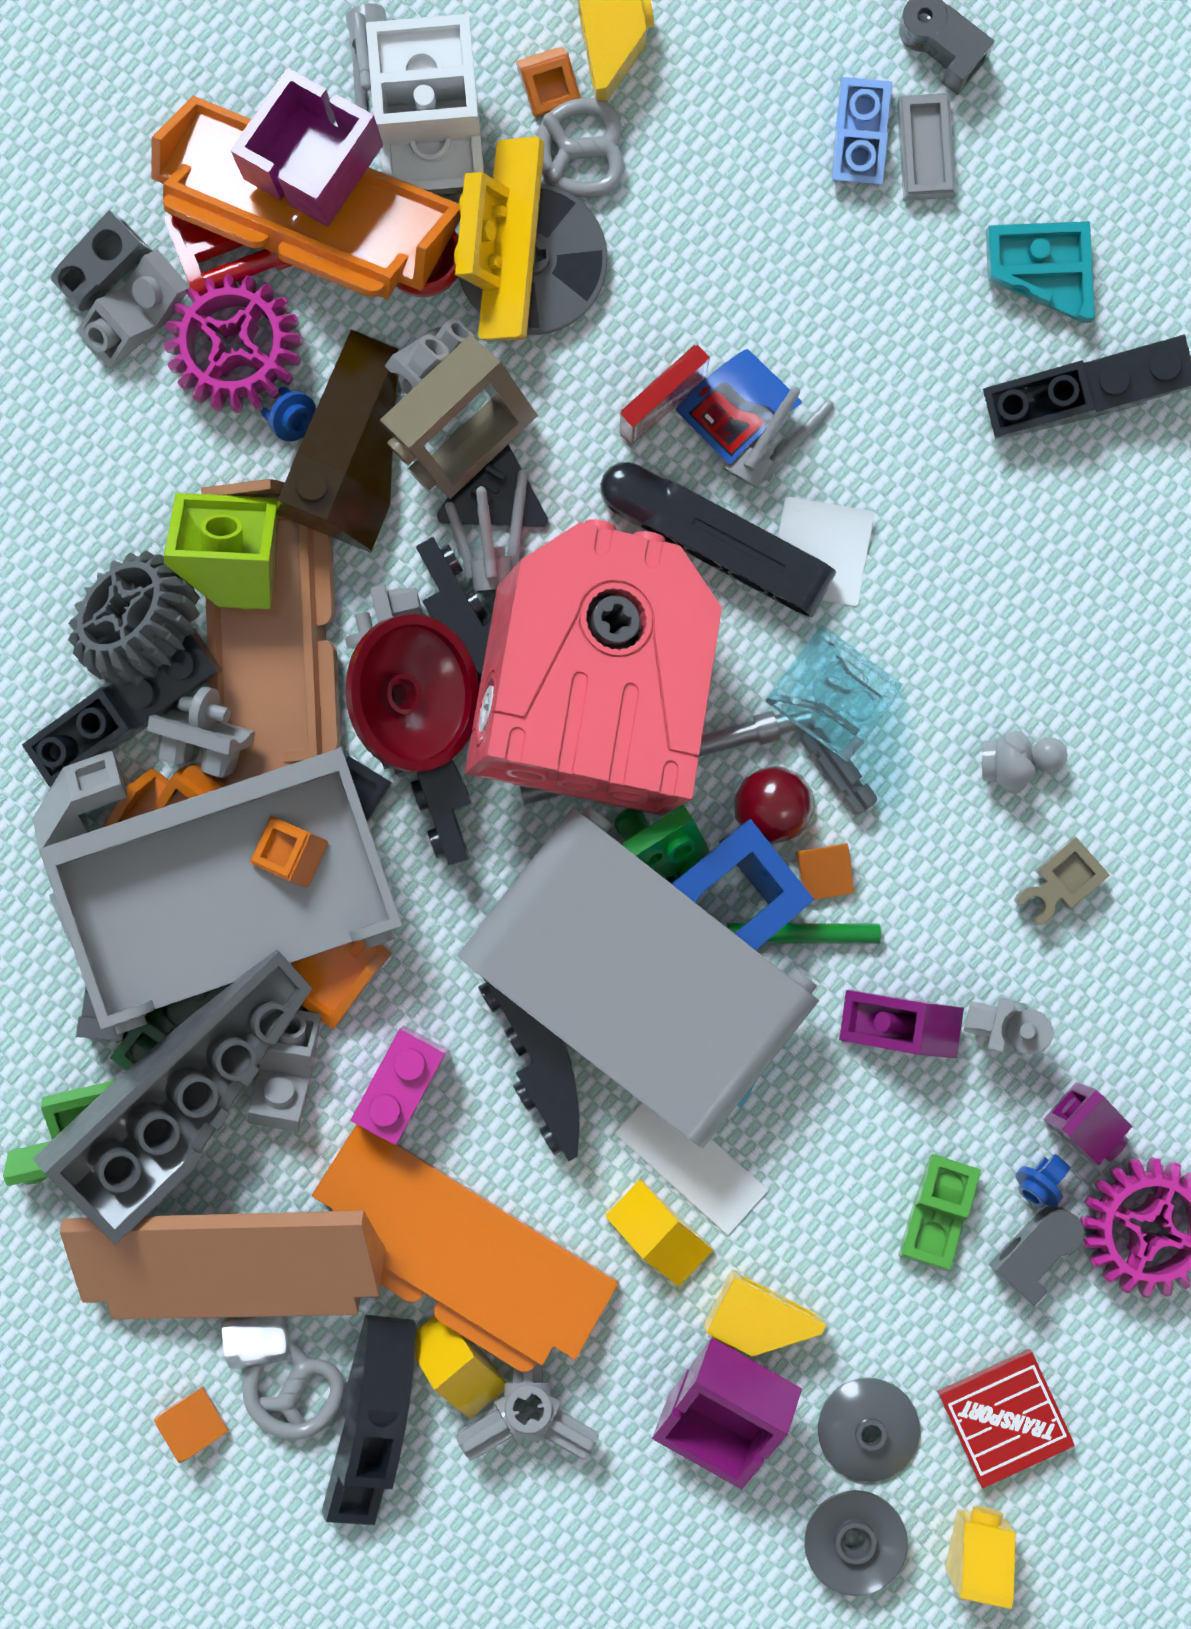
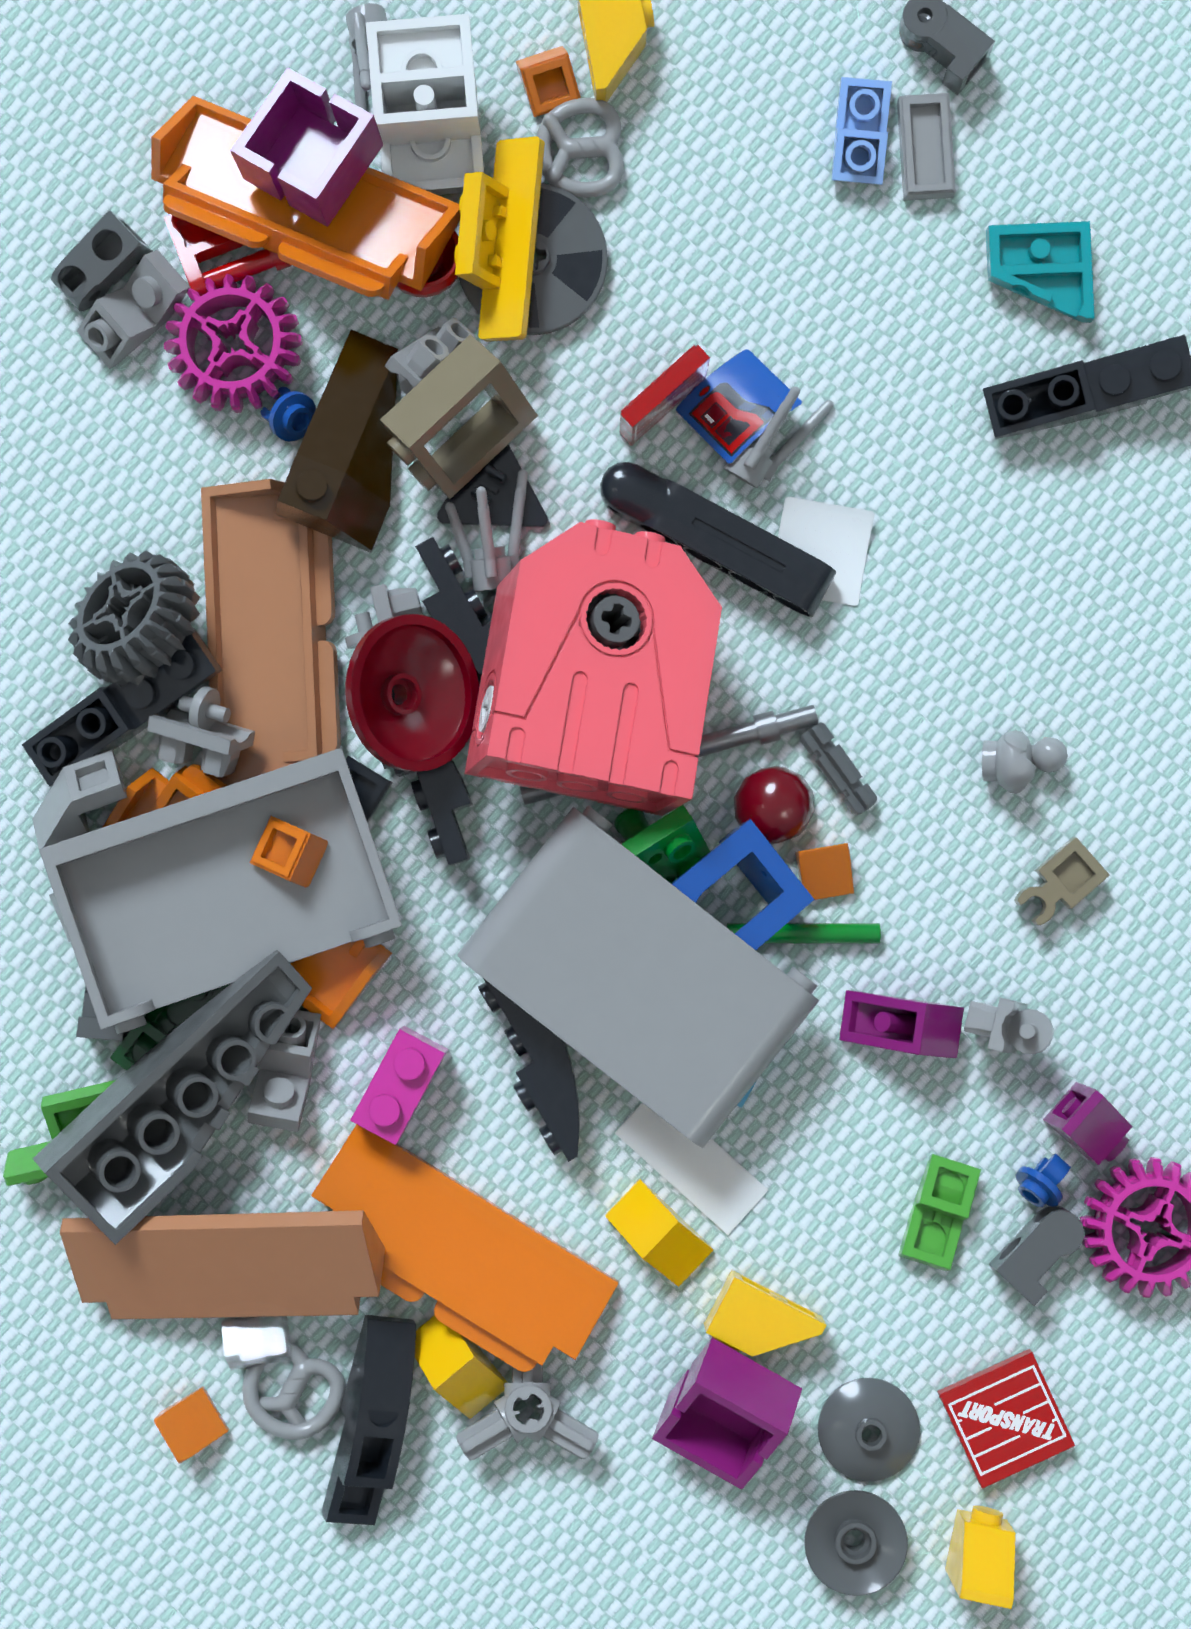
(224, 547): lime slope -> none
(834, 693): clear light blue slope -> none

